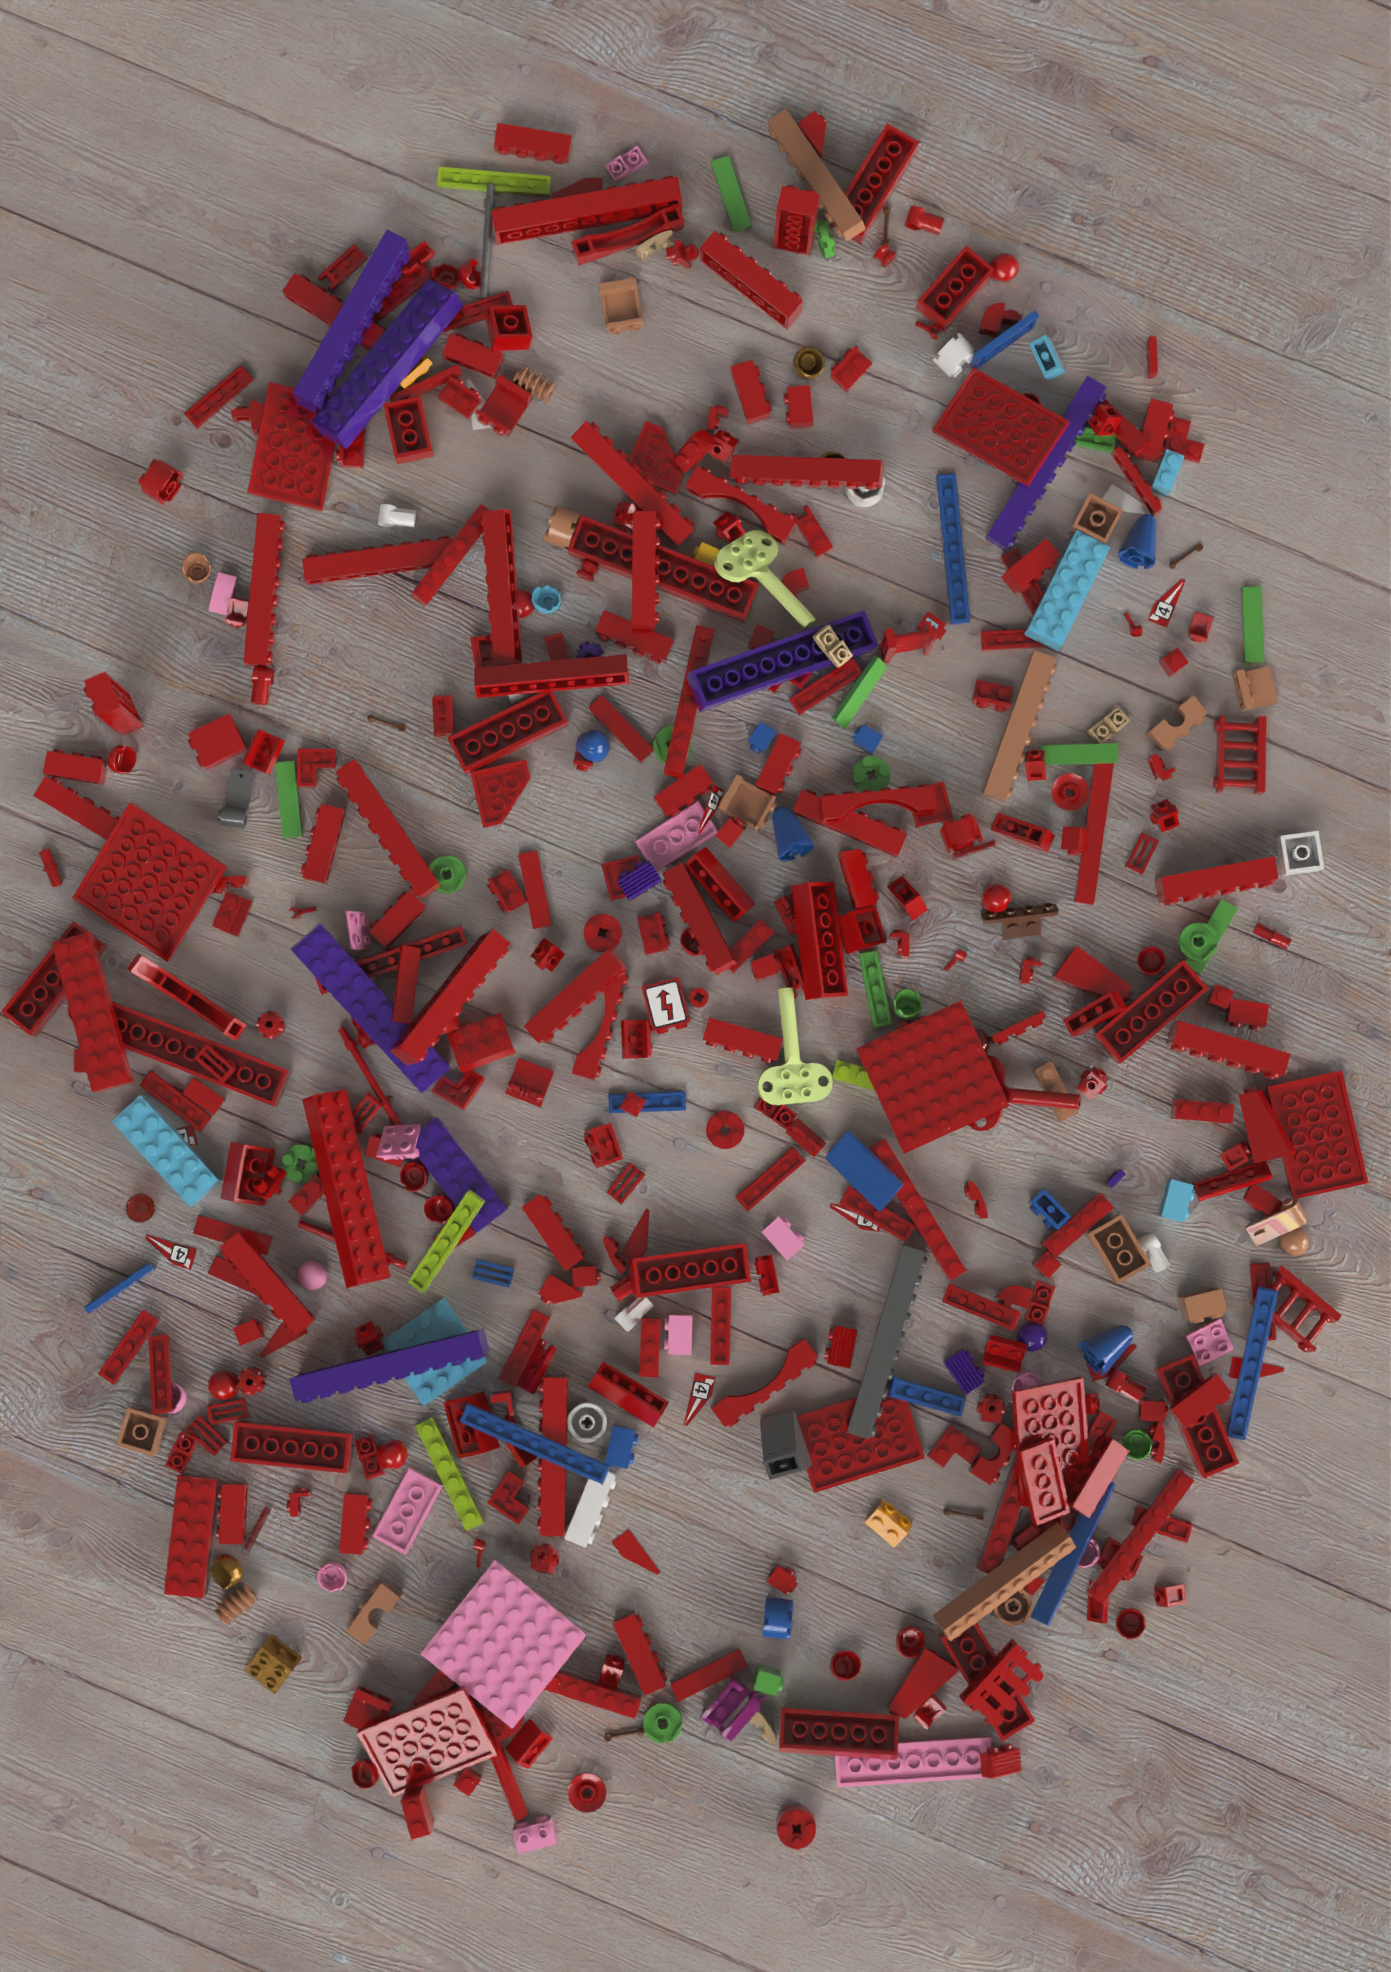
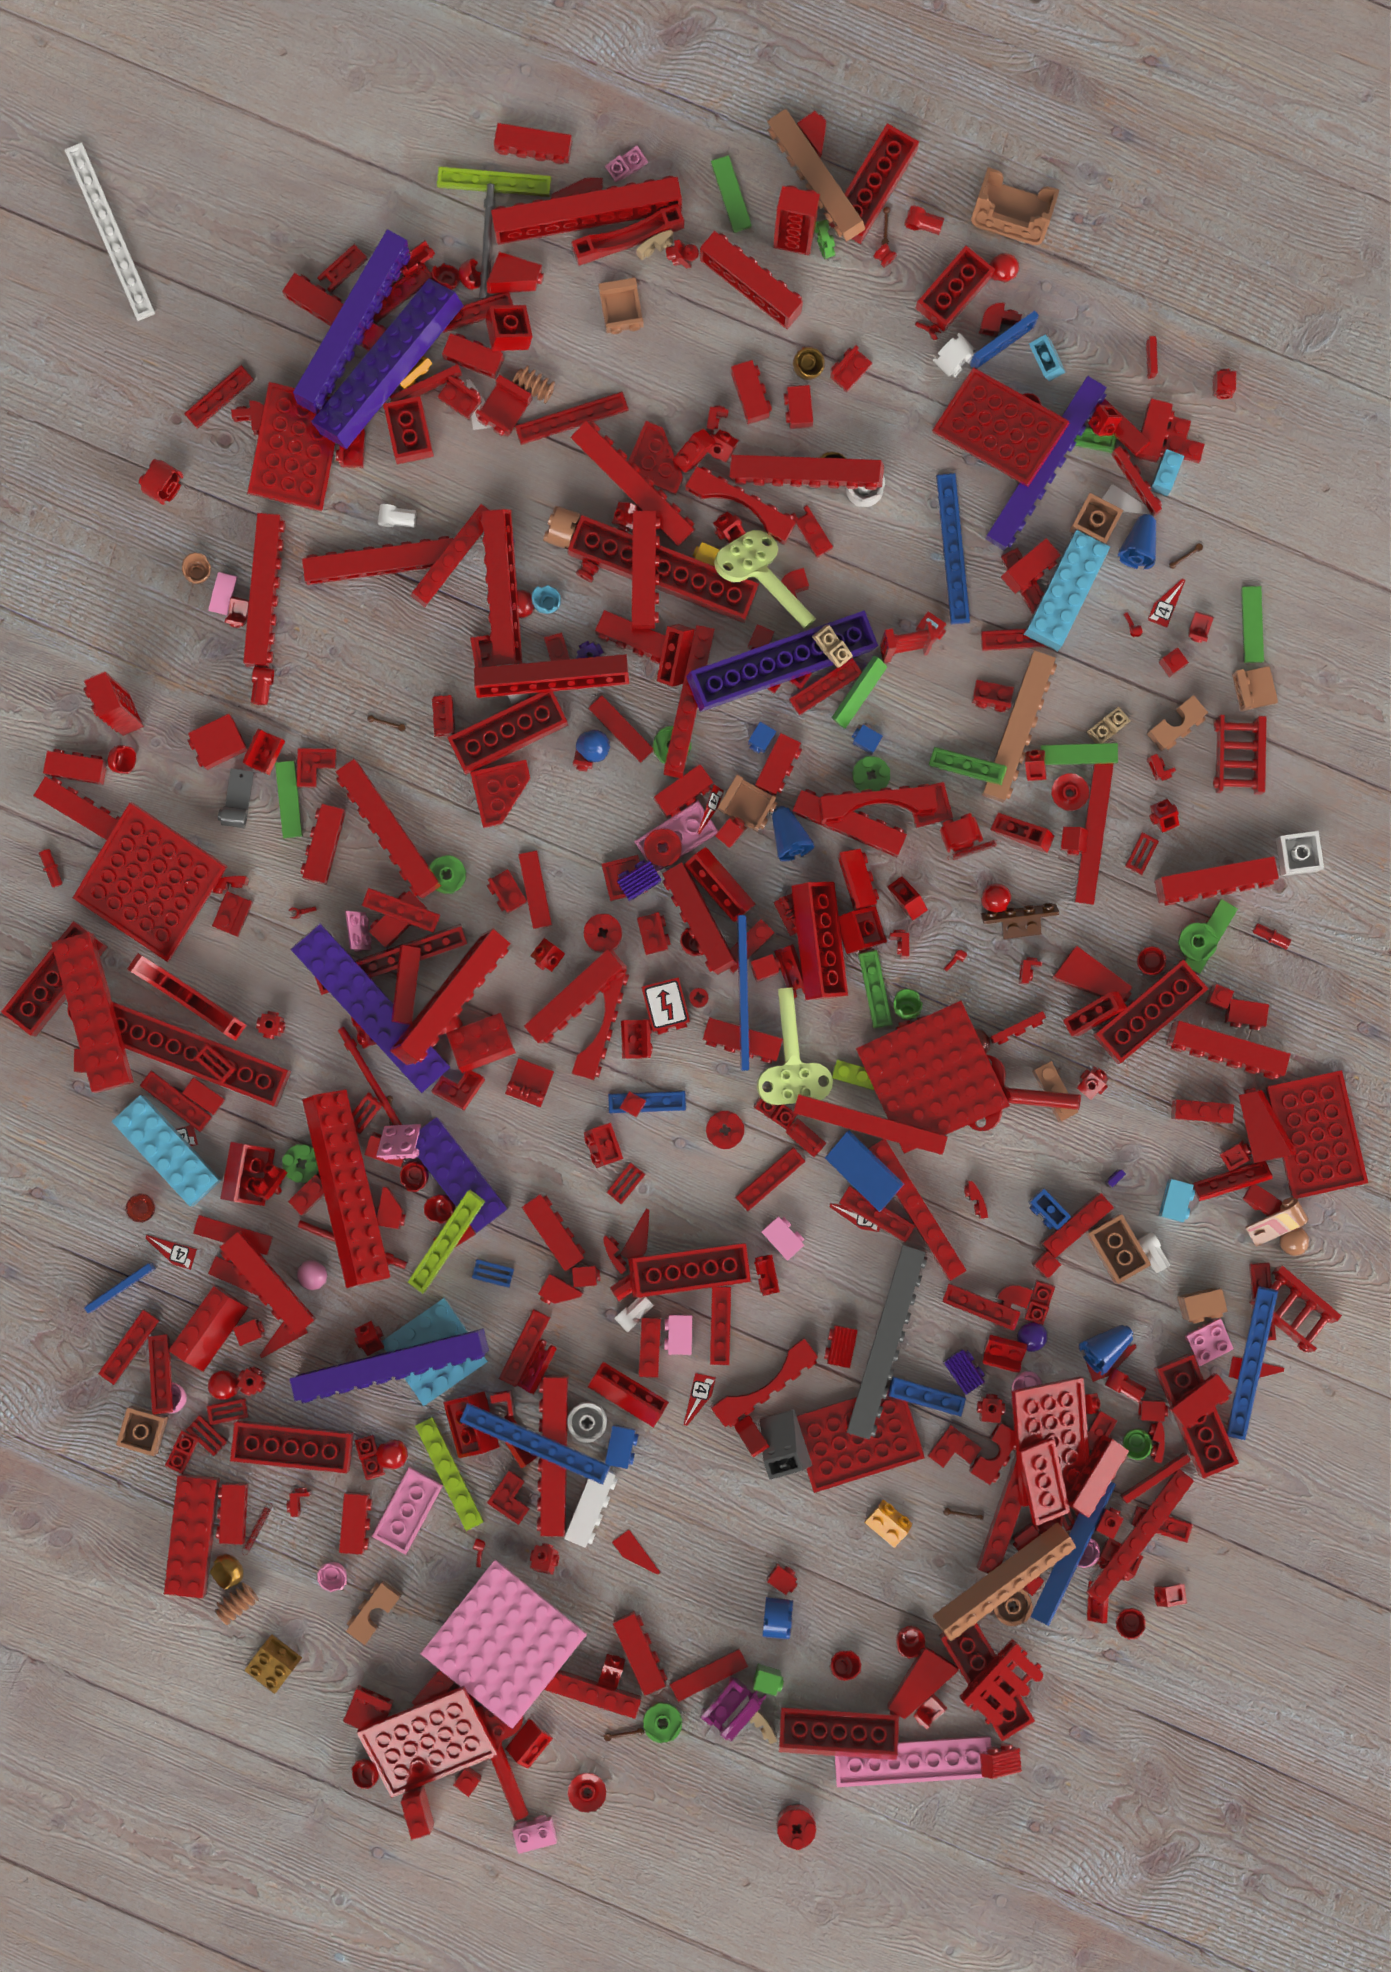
(109, 231): none -> white plate
(208, 1328): none -> red slope
(390, 1211): none -> red slope
(401, 910): none -> red tile
(514, 275): none -> red slope
(571, 418): none -> red tile
(673, 847): none -> red plate
(675, 654): none -> red brick
(743, 992): none -> blue tile
(751, 1436): none -> red tile
(870, 1124): none -> red tile
(967, 766): none -> bright green tile
(1012, 210): none -> nougat windscreen
(1109, 1522): none -> red brick
(1155, 1478): none -> red tile
(1224, 384): none -> red brick

